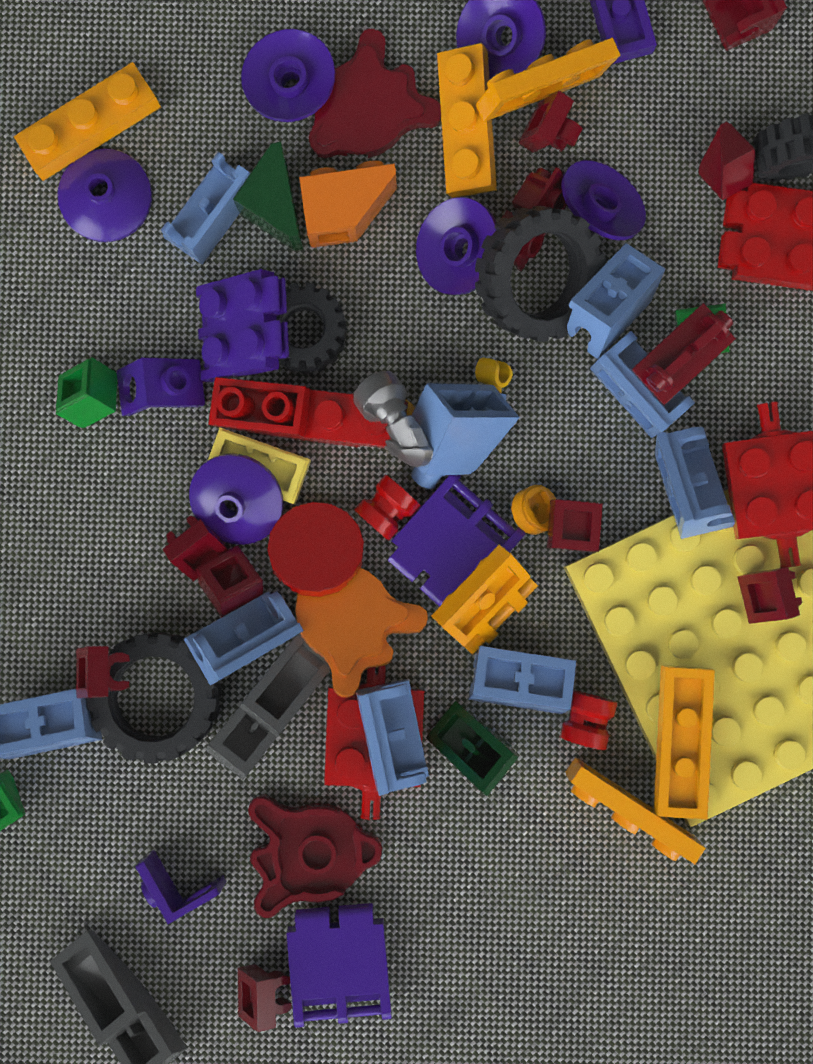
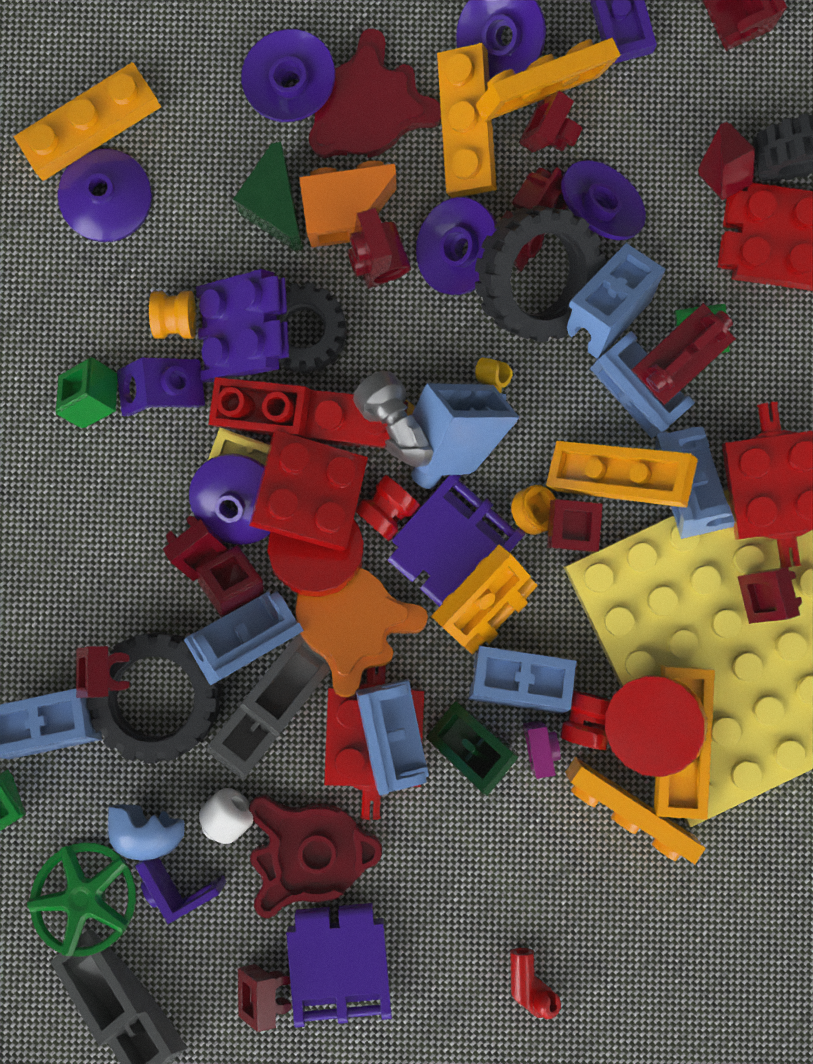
(81, 899): none -> green wheel
(139, 838): none -> medium blue hair
(172, 314): none -> light orange wheel
(207, 211): medium blue hinge -> none
(225, 816): none -> white piece
(309, 491): none -> red plate
(377, 250): none -> dark red plate
(529, 989): none -> red arm
(542, 749): none -> magenta plate
(622, 473): none -> light orange plate
(656, 725): none -> red tile

